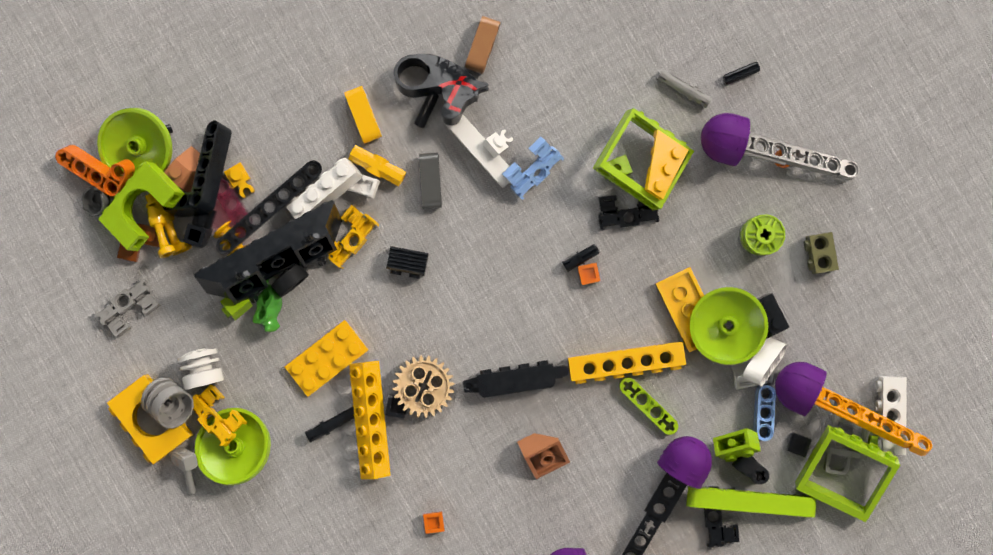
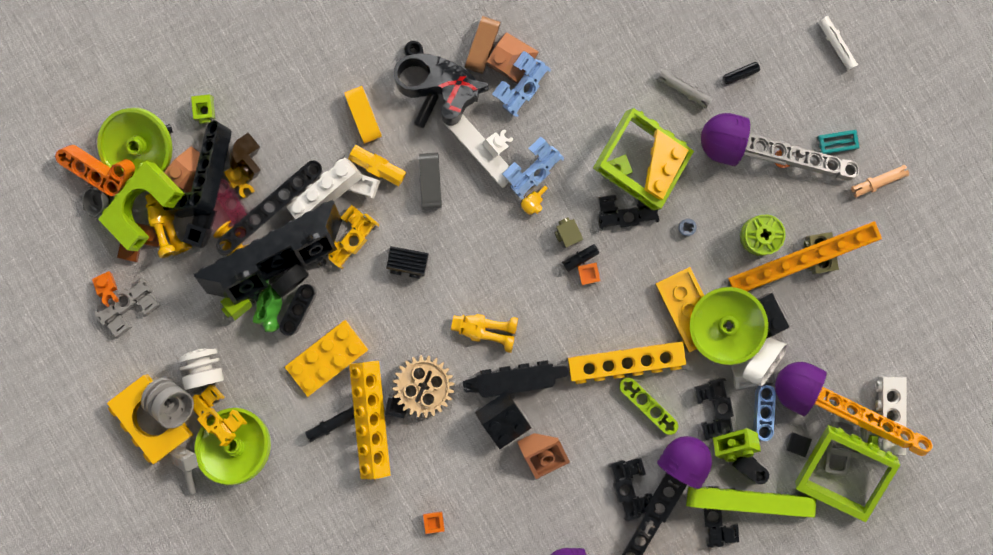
(104, 287): none -> orange plate
(200, 102): none -> lime brick
(242, 154): none -> dark brown brick
(306, 303): none -> black beam
(413, 44): none -> black plate
(475, 325): none -> yellow piece
(503, 420): none -> black brick
(506, 54): none -> nougat slope
(516, 100): none -> light blue piece
(531, 202): none -> yellow piece
(568, 232): none -> olive brick
(624, 471): none -> black piece
(688, 221): none -> sand blue bush
(714, 391): none -> black piece
(807, 257): none -> light orange tile
(822, 145): none -> teal tile
(837, 43): none -> white pin
(872, 184): none -> light nougat pin

